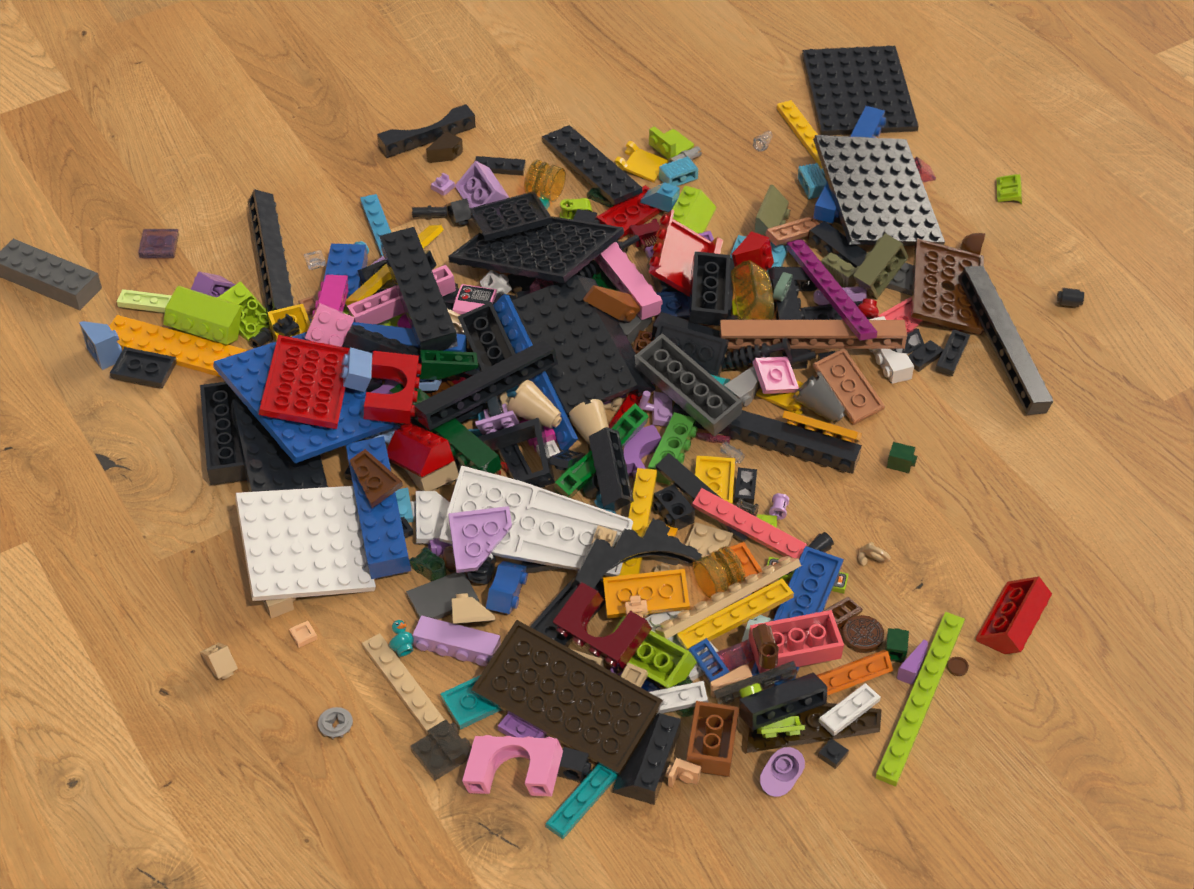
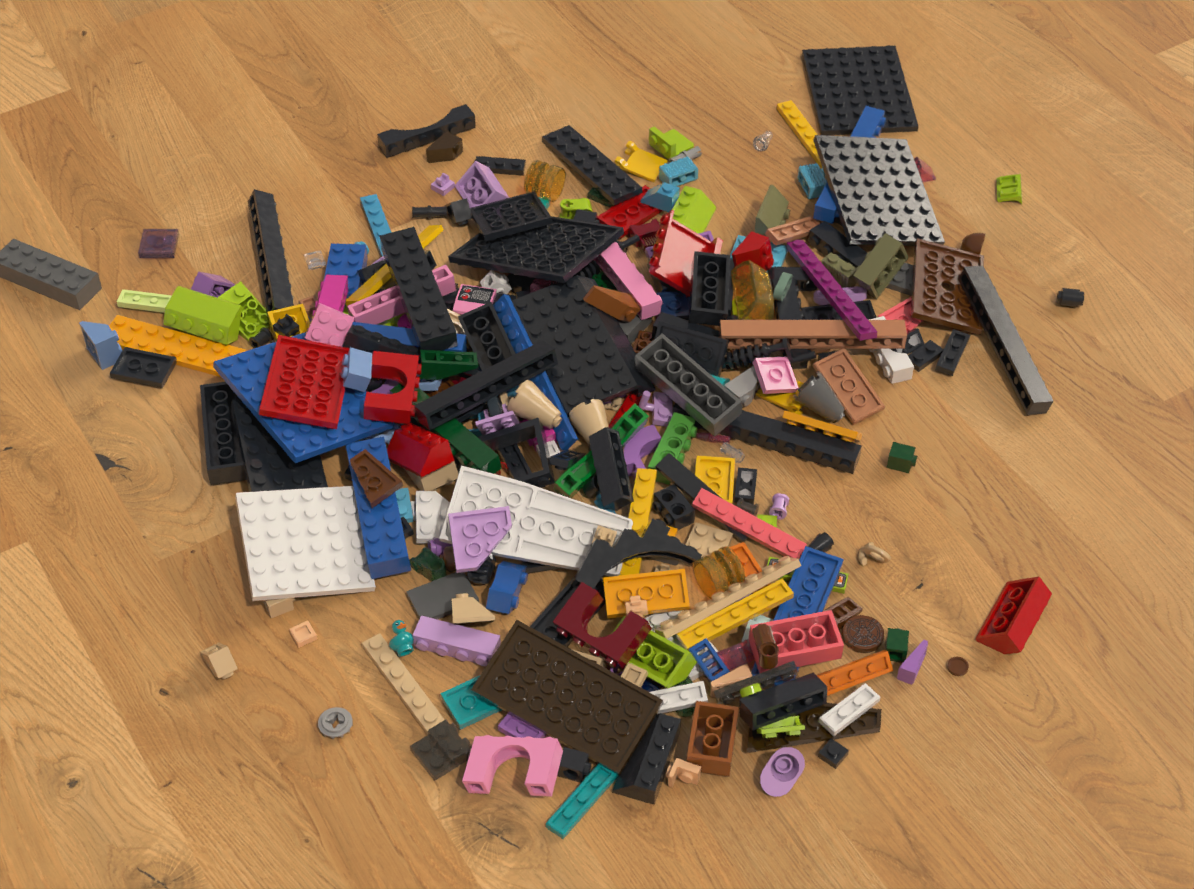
(869, 308): red animal -> none
(920, 699): lime plate -> none

